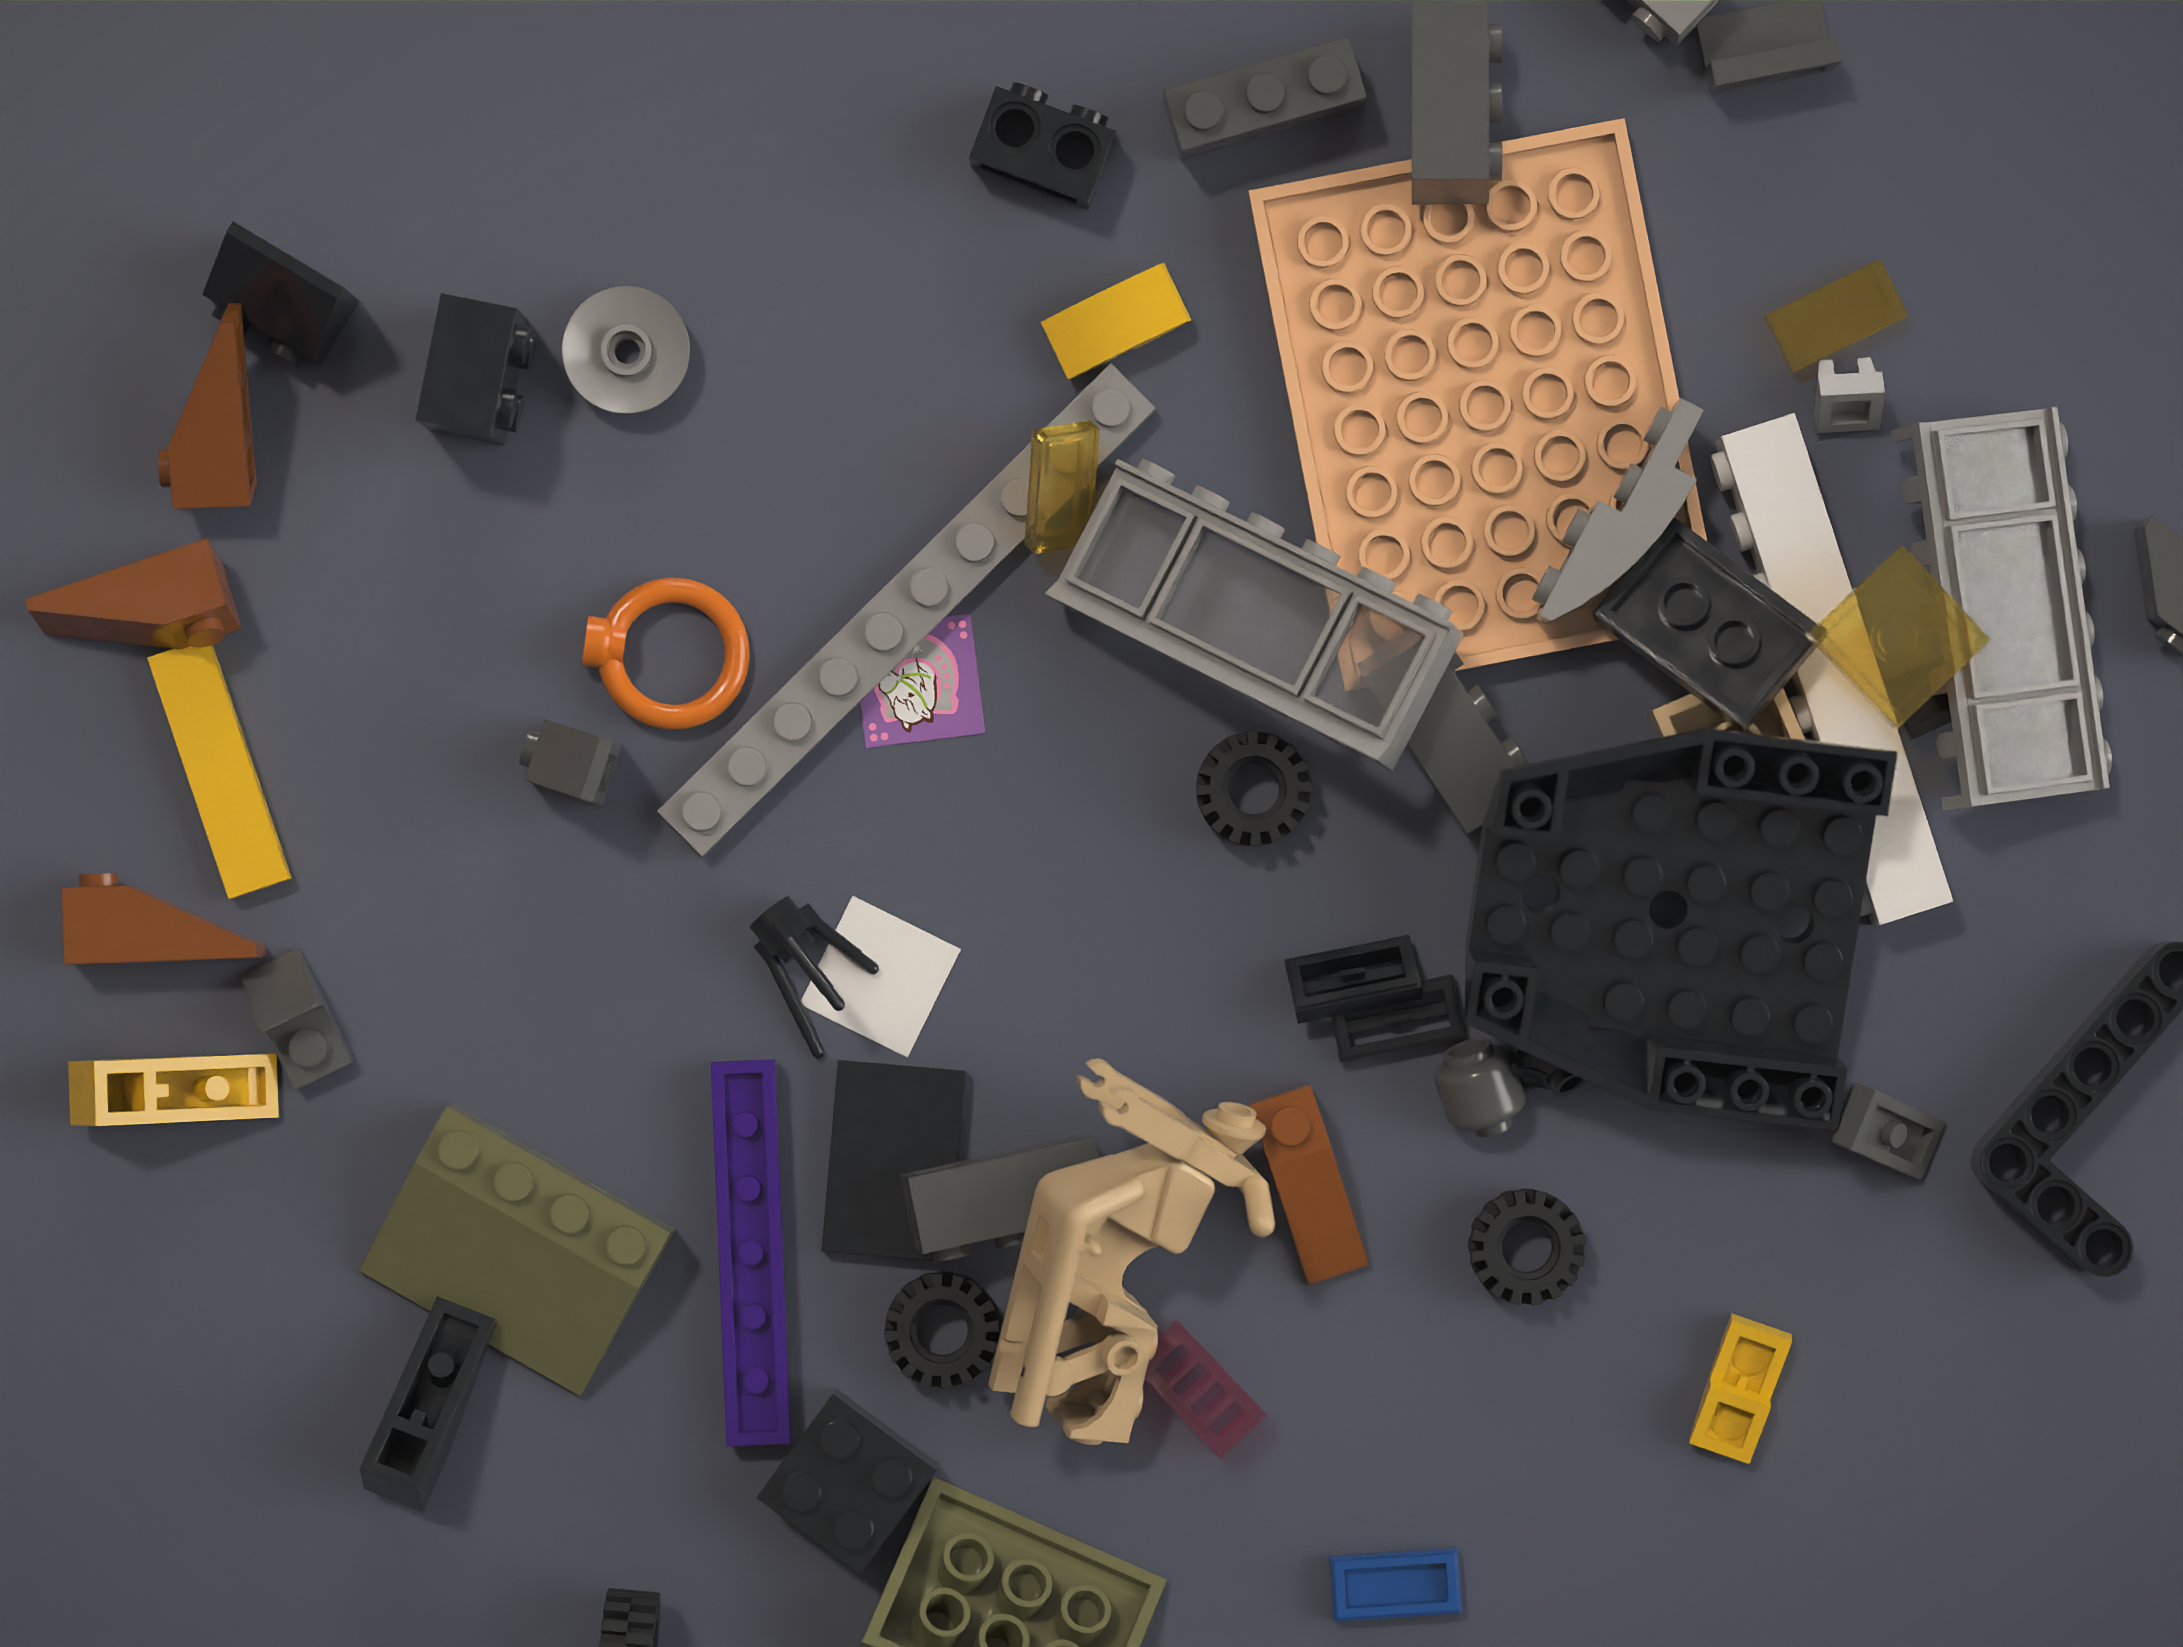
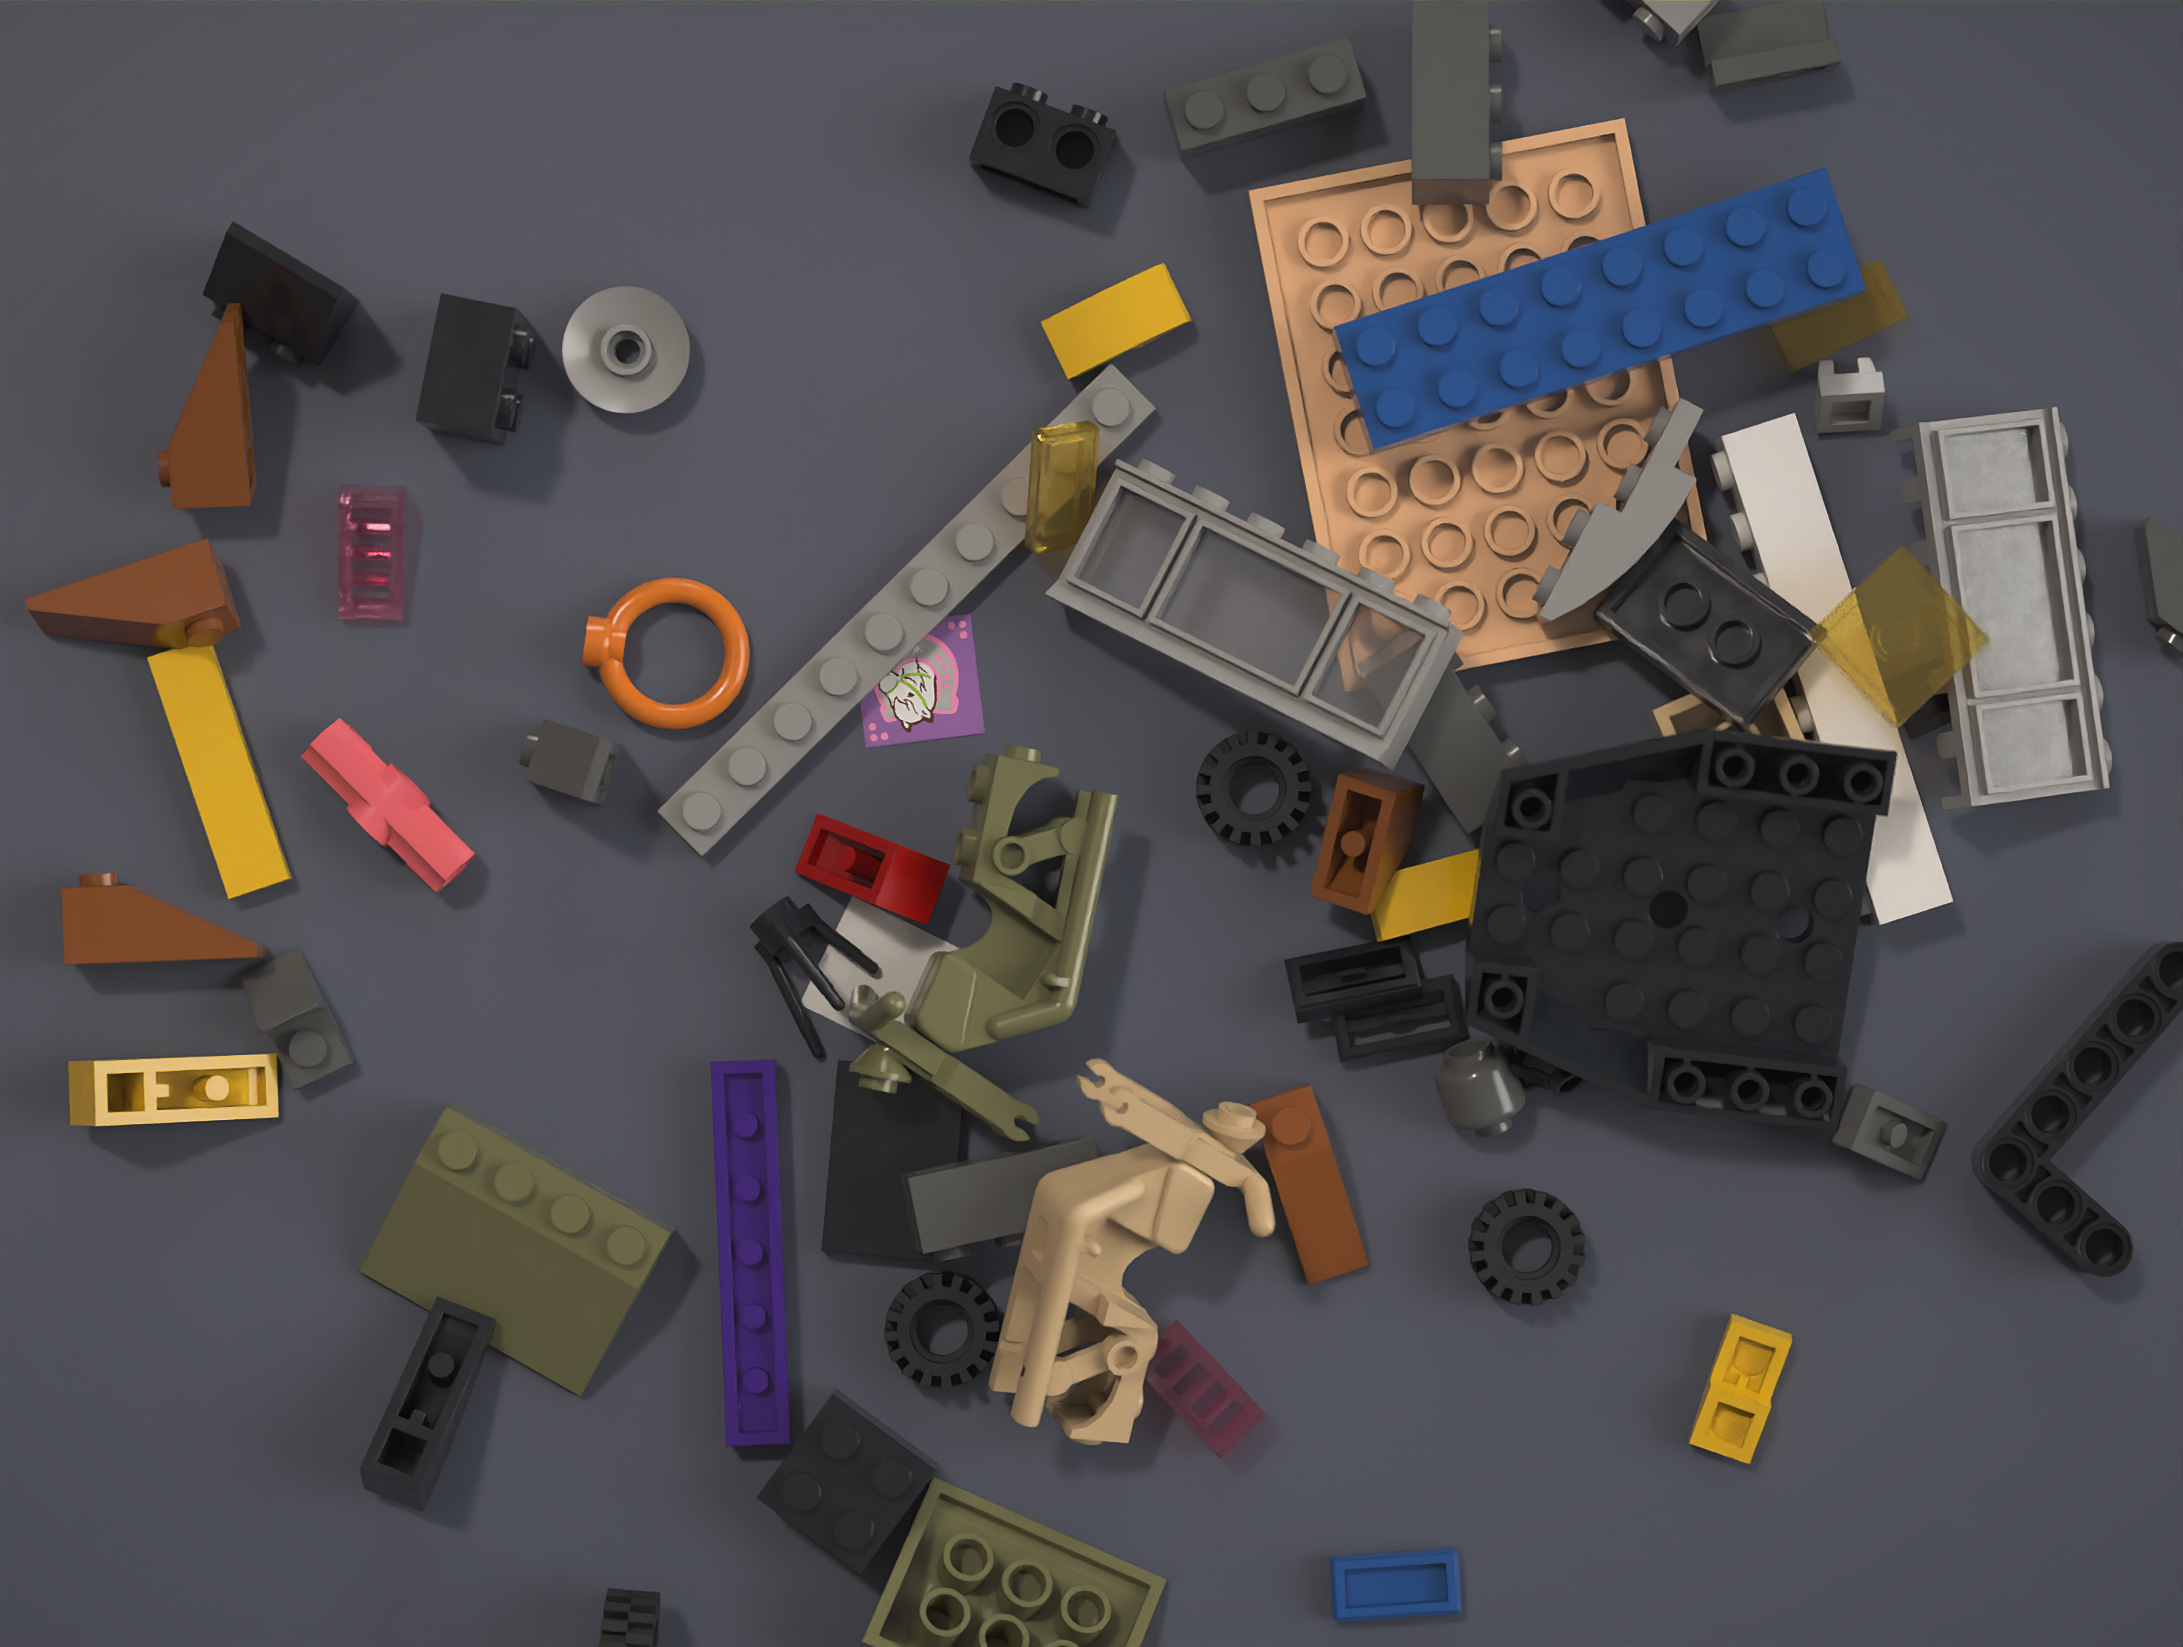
(376, 497): none -> clear pink slope
(388, 805): none -> coral piece
(872, 868): none -> red slope
(1024, 966): none -> olive piece
(1365, 837): none -> dark orange slope
(1426, 896): none -> yellow slope
(1598, 311): none -> blue brick

